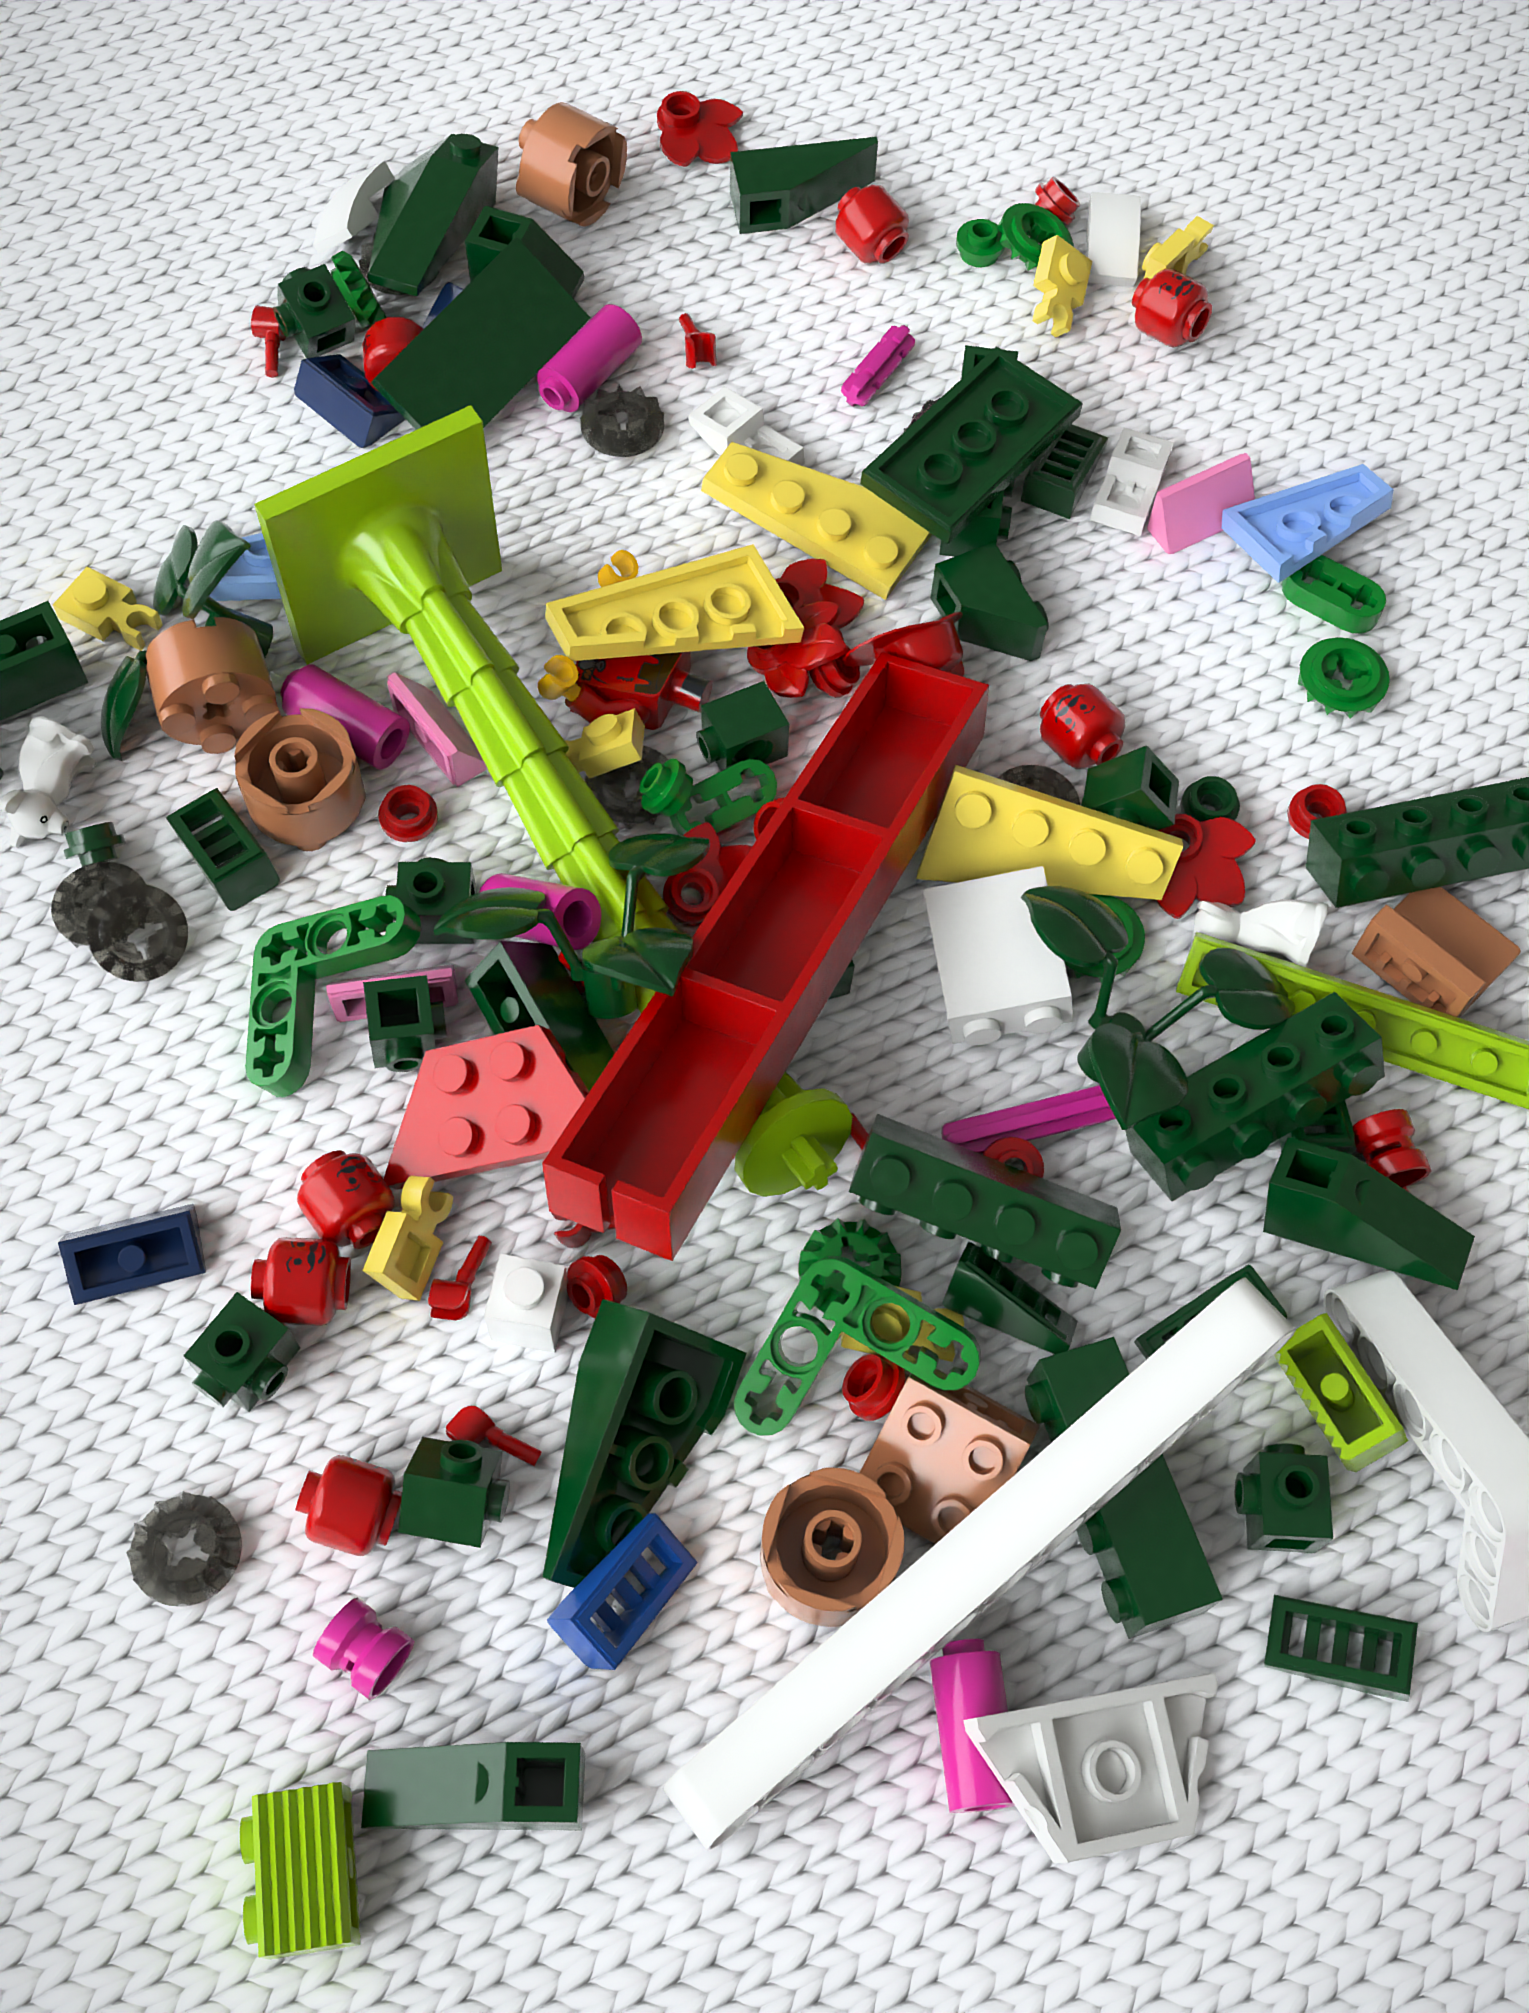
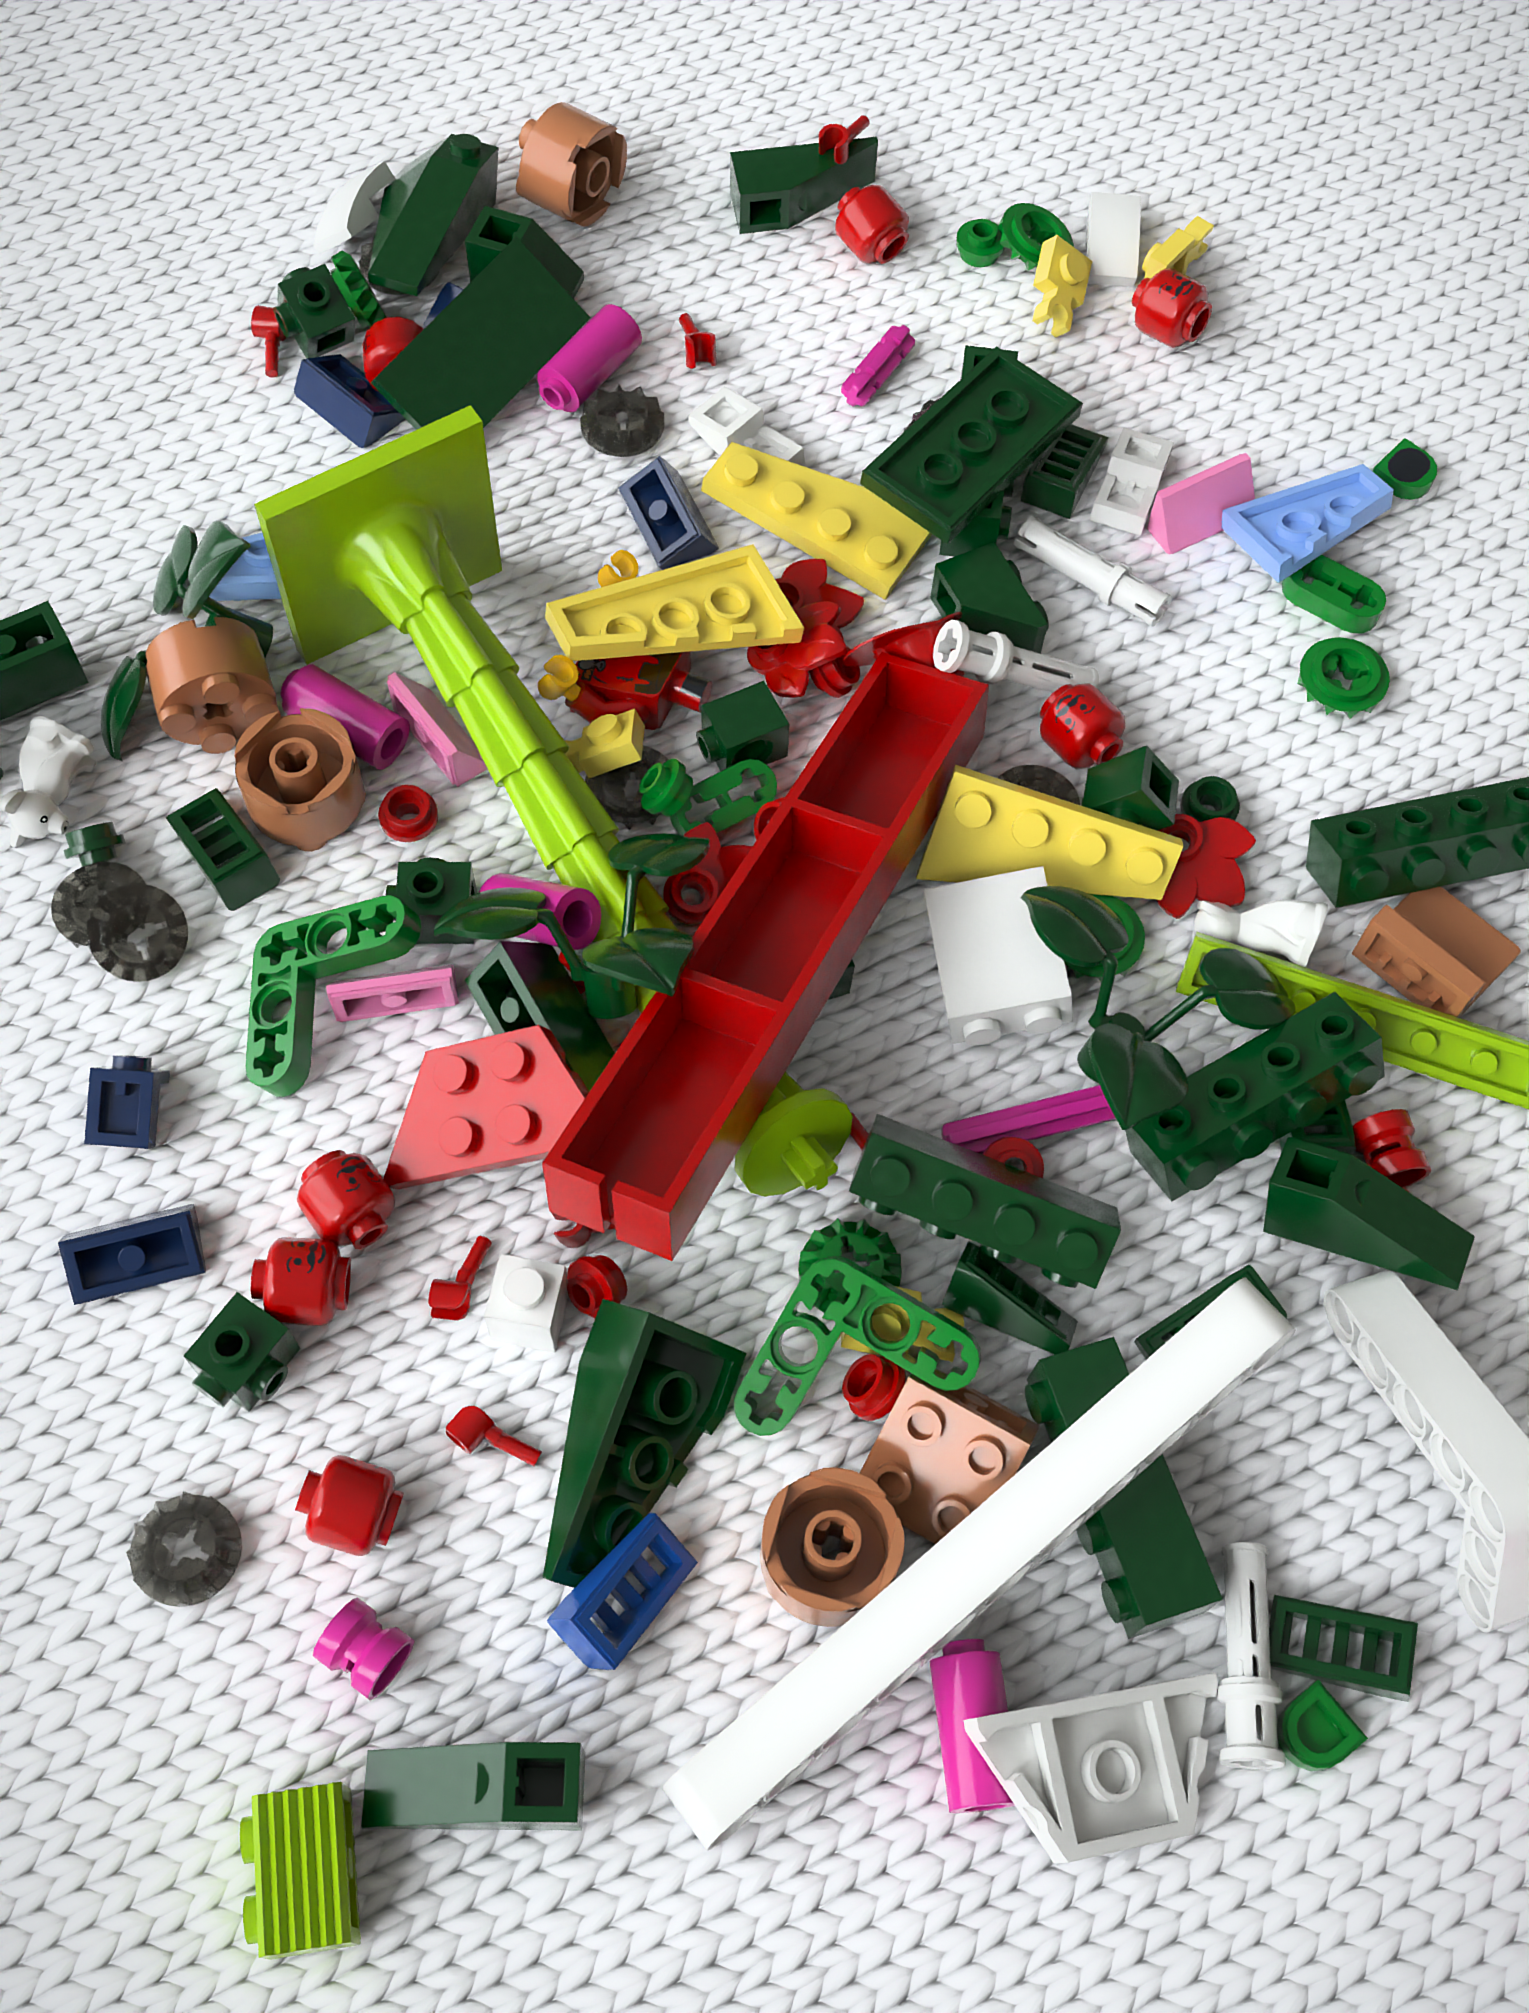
(104, 605): light yellow plate -> none
(124, 1103): none -> dark blue bracket
(402, 1022): dark green brick -> none
(406, 1243): light yellow plate -> none
(453, 1492): dark green brick -> none
(667, 515): none -> dark blue slope
(697, 128): red plate -> none
(839, 138): none -> red hand
(995, 659): none -> white pin
(1057, 199): red plate -> none
(1111, 581): none -> white pin
(1248, 1691): none -> white pin
(1285, 1500): dark green brick -> none
(1316, 799): red plate -> none
(1317, 1730): none -> green tile
(1340, 1394): lime brick -> none
(1407, 470): none -> tile

